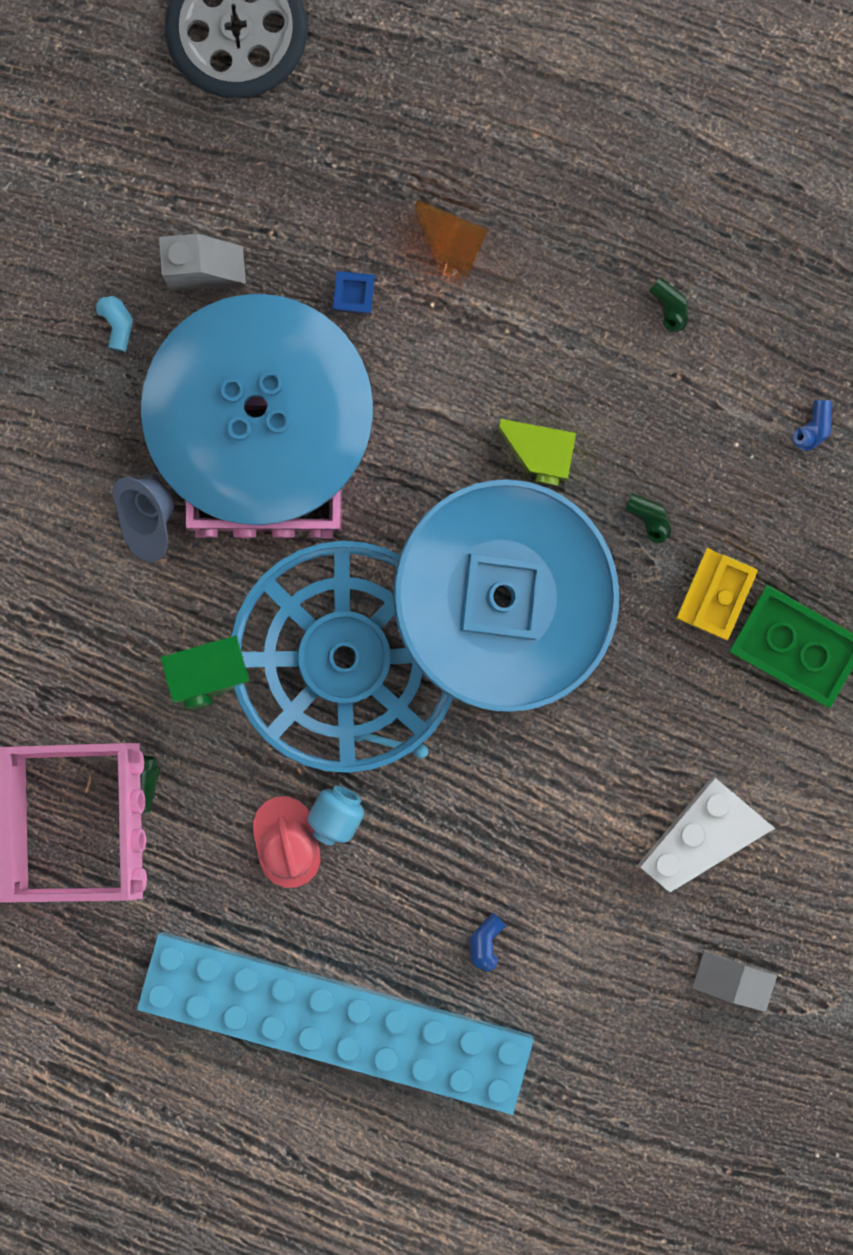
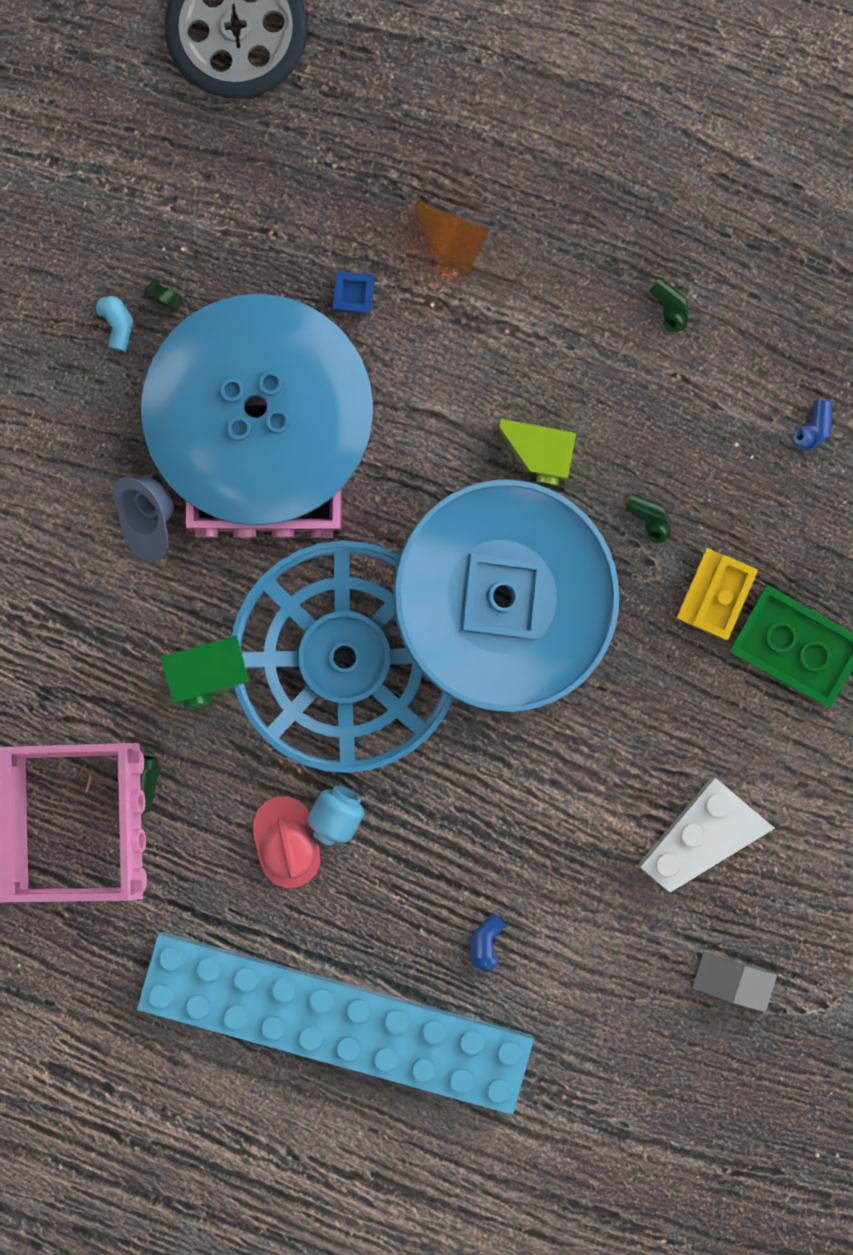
(164, 295): none -> dark green tile
(200, 262): light grey slope -> none
(420, 752): medium azure hinge -> none

